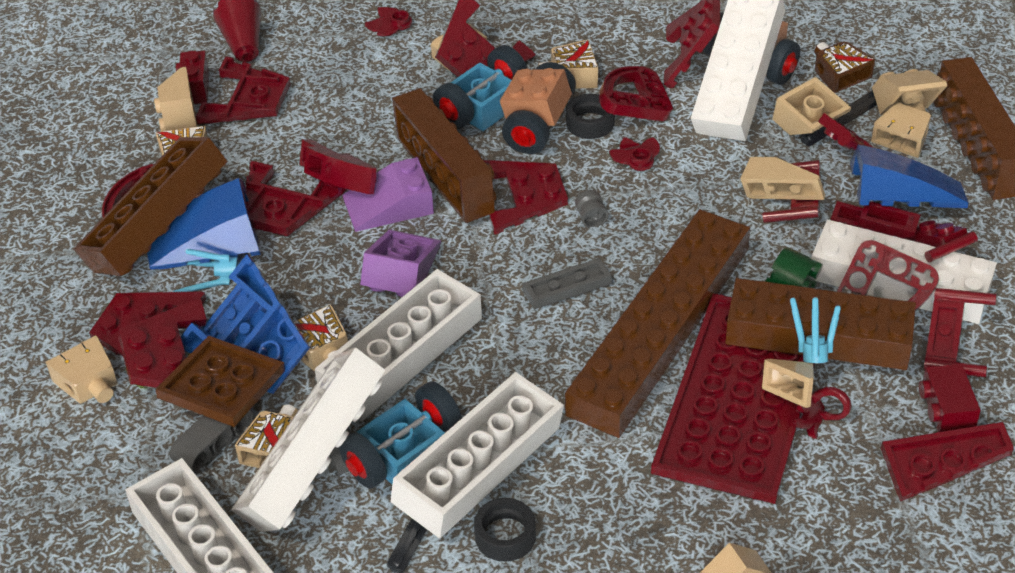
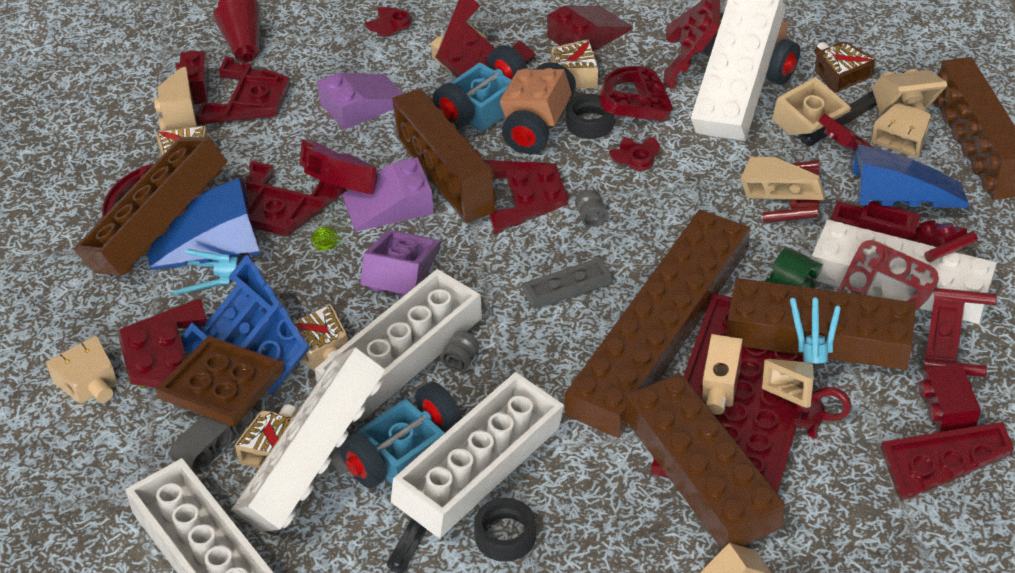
(135, 307): dark red wing -> none
(324, 238): none -> clear neon green plate
(356, 96): none -> medium lavender slope
(460, 351): none -> dark grey wheel
(582, 23): none -> dark red slope
(704, 462): none -> reddish brown brick
(720, 380): none -> tan torso

